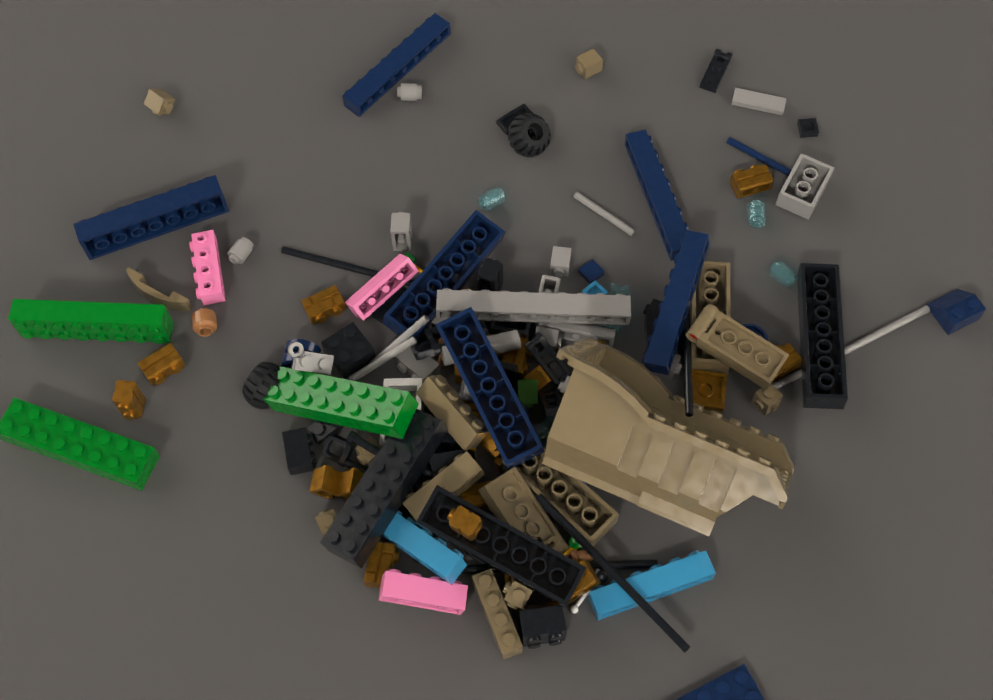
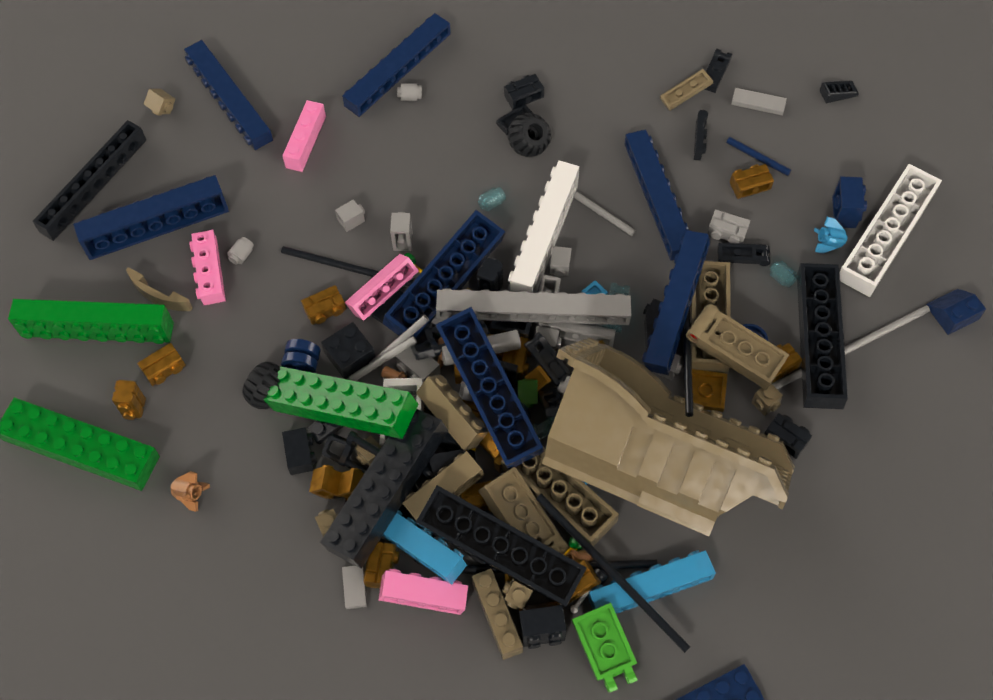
(89, 180): none -> black brick
(188, 490): none -> medium nougat brick
(204, 322): medium nougat head -> none
(228, 95): none -> dark blue brick
(304, 136): none -> bright pink brick
(310, 361): light grey hinge -> none
(350, 215): none -> light grey brick
(354, 587): none -> light grey tile
(390, 373): none -> medium nougat pin
(464, 522): pearl gold brick -> none
(523, 91): none -> black brick
(545, 229): none -> white brick
(589, 63): dark tan brick -> none
(591, 271): dark blue tile -> none
(605, 645): none -> bright green tile
(686, 89): none -> dark tan tile
(700, 134): none -> black plate
(728, 227): none -> light grey brick
(744, 253): none -> black plate
(756, 214): clear light blue brick -> none
(793, 436): none -> black brick
(804, 186): light grey brick -> none
(808, 127): black plate -> none
(829, 96): none -> black slope
(831, 236): none -> dark azure brick
(849, 201): none -> dark blue brick
(889, 230): none -> white brick

